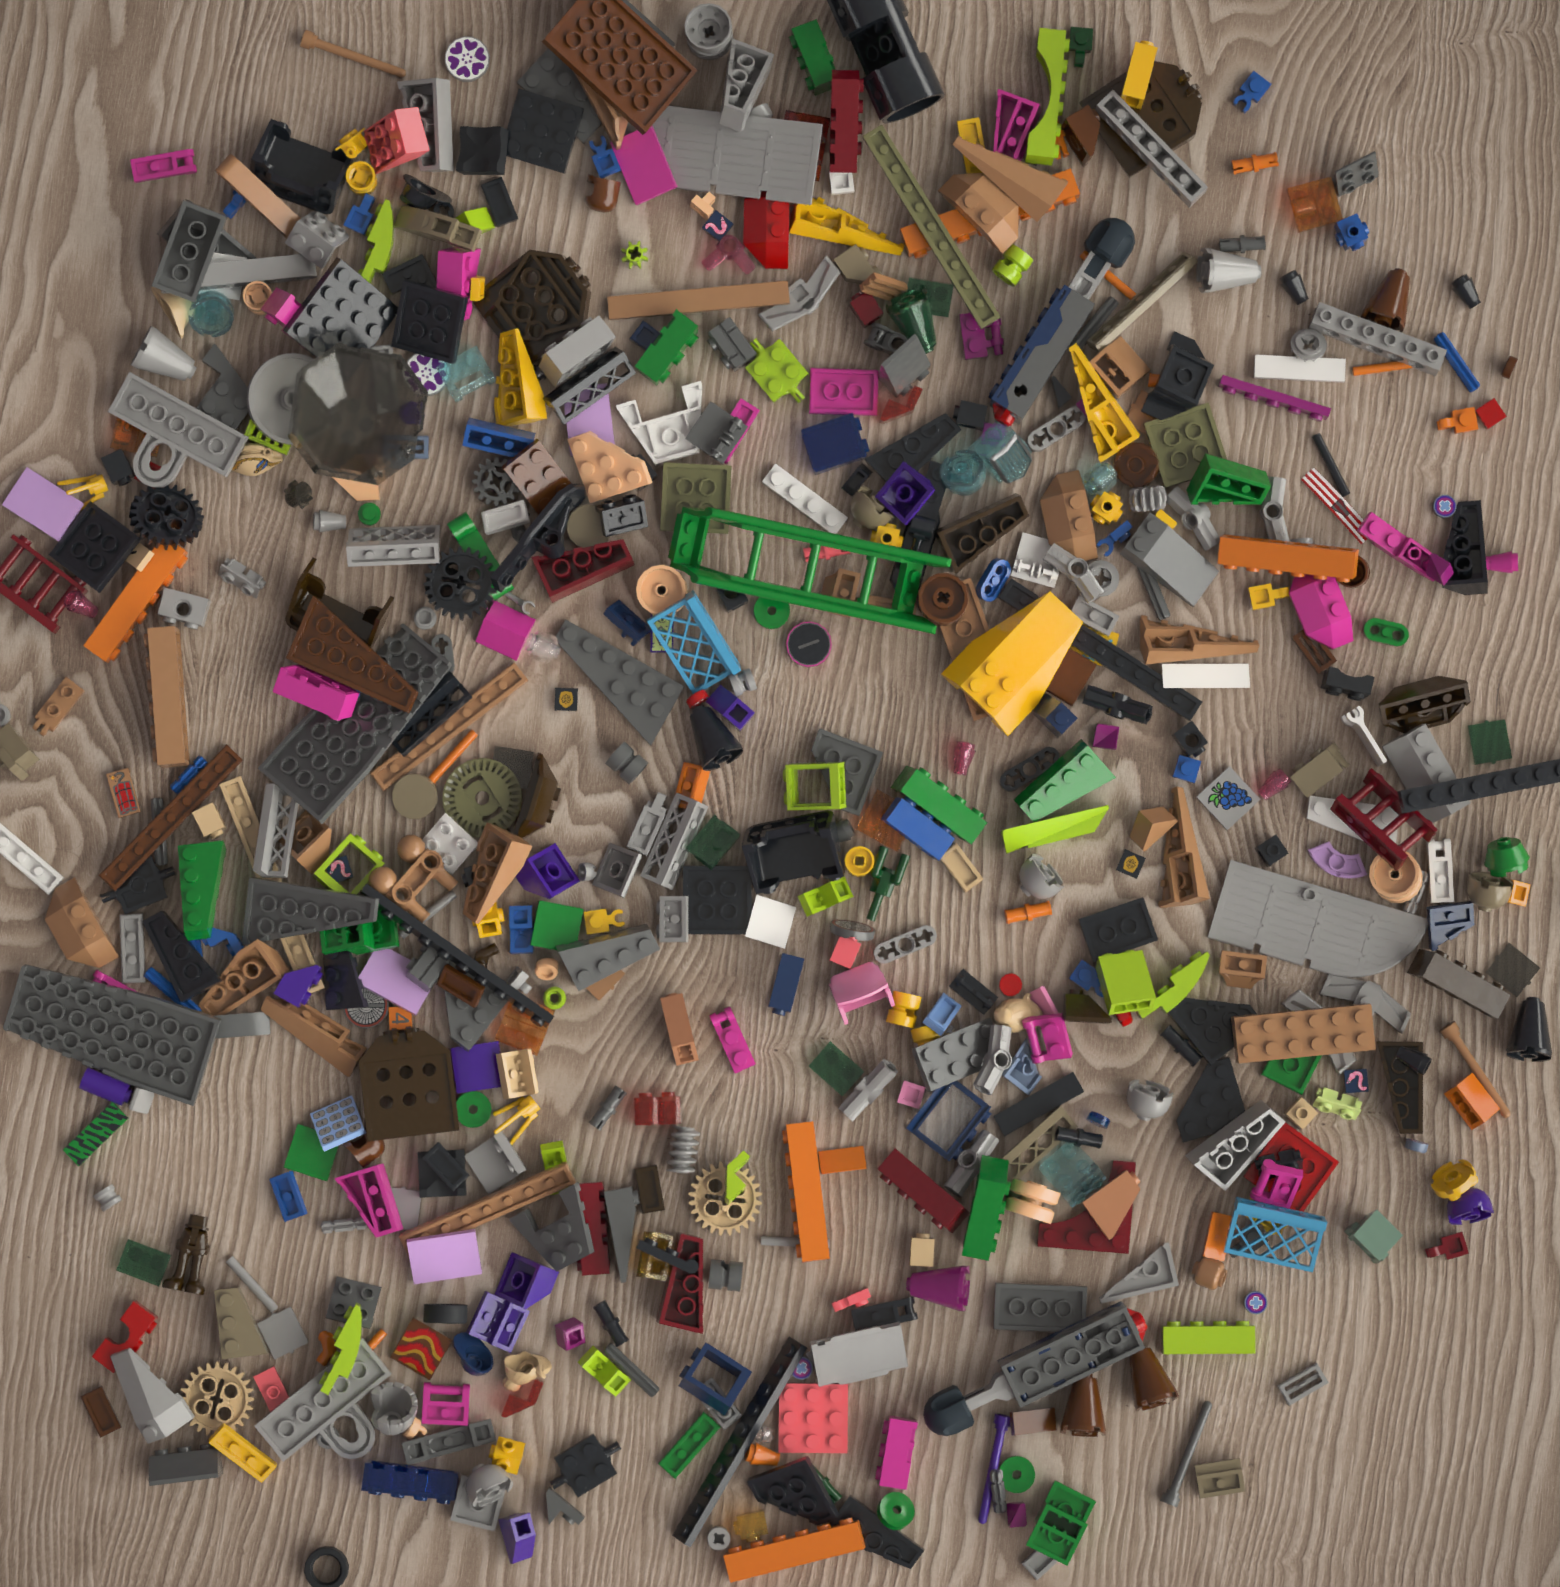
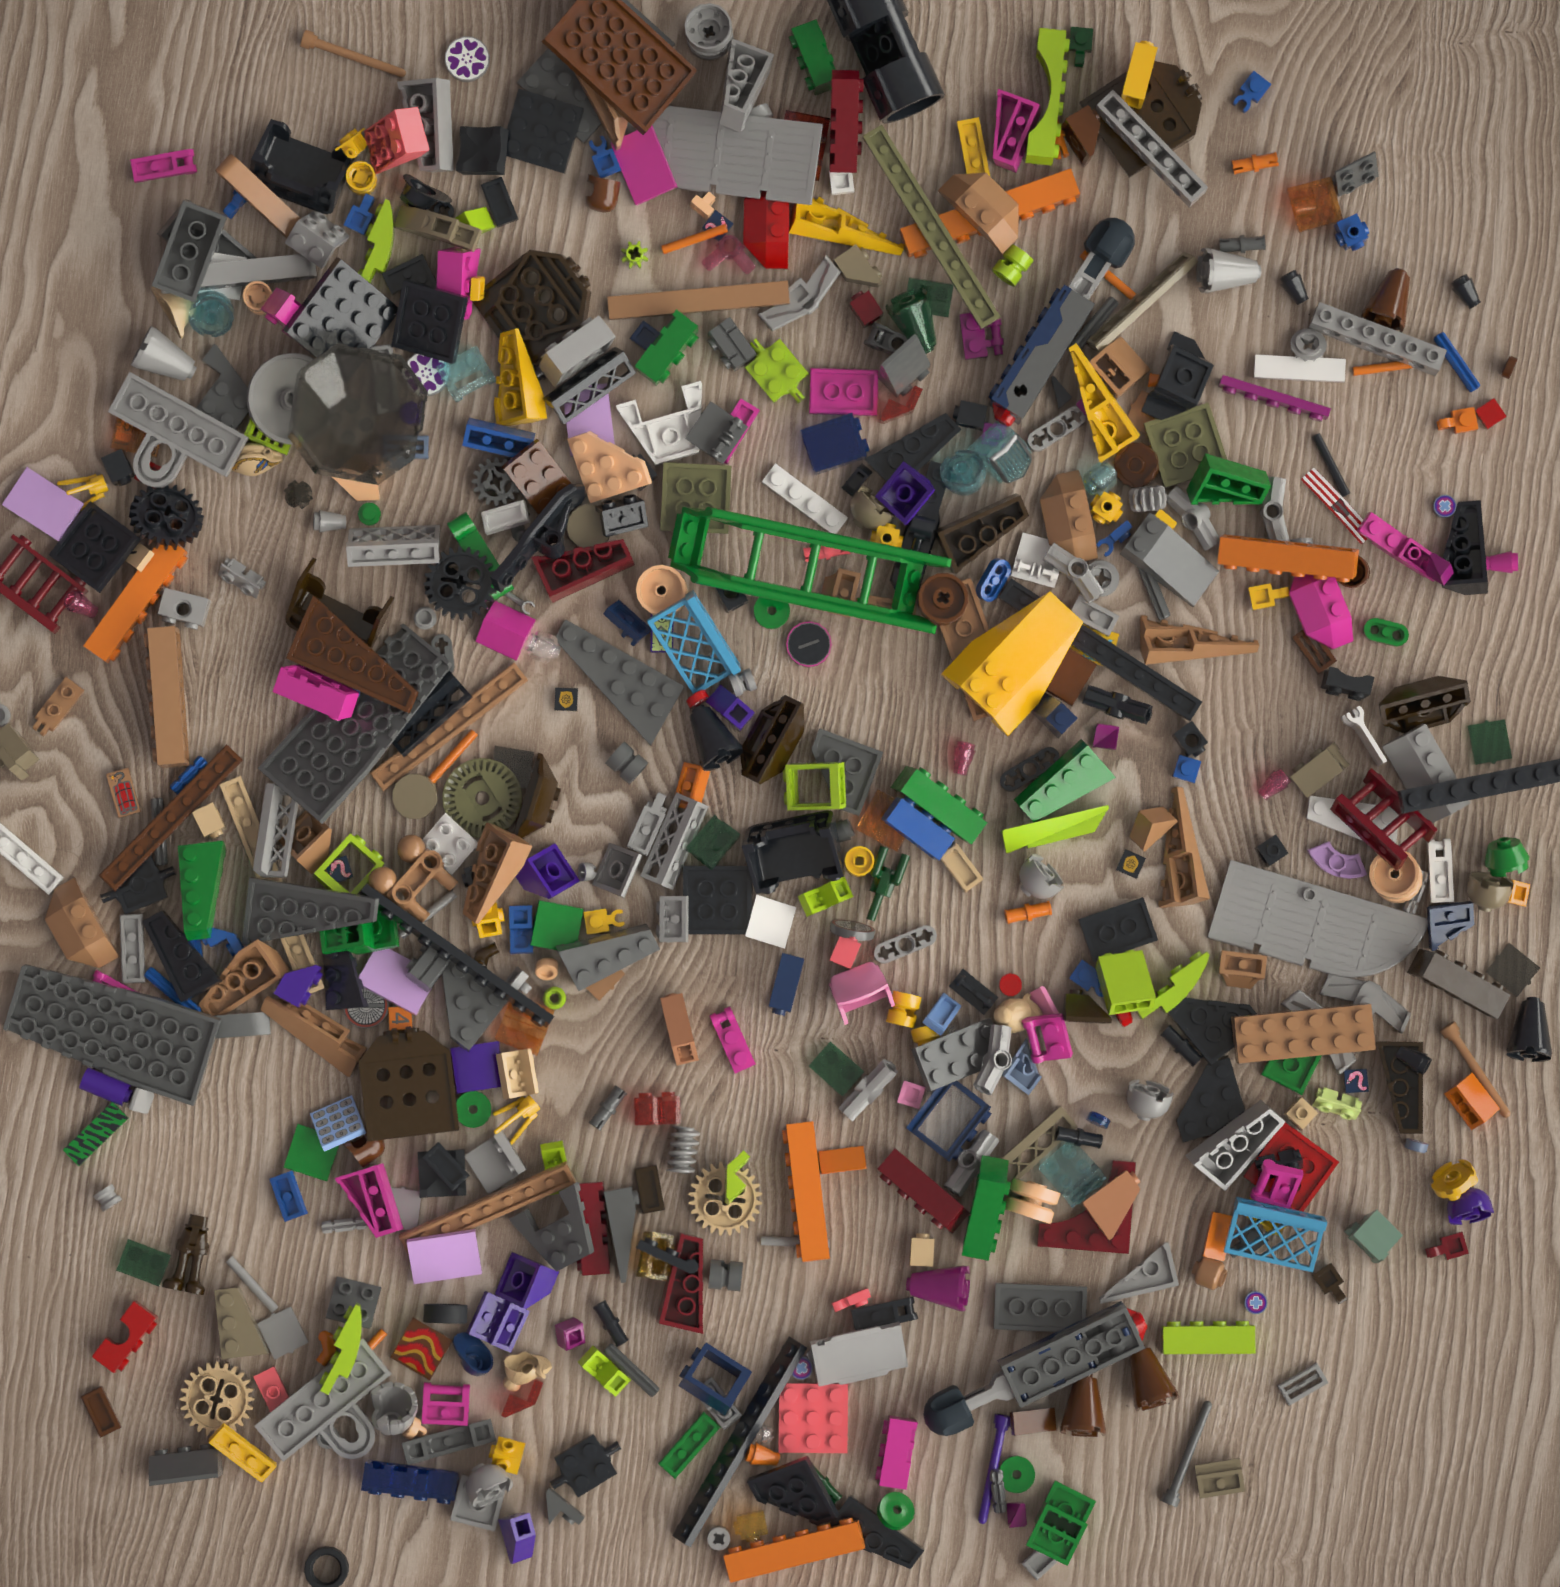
(151, 1402): light grey wedge -> none
(460, 985): reddish brown tile -> none
(693, 239): none -> orange bar
(772, 739): none -> dark brown wedge
(880, 289): medium nougat tile -> none
(1028, 187): medium nougat wedge -> none
(1038, 1104): black tile -> none
(1206, 676): white sticker -> none
(1228, 798): light grey tile -> none
(1329, 1281): none -> dark brown plate

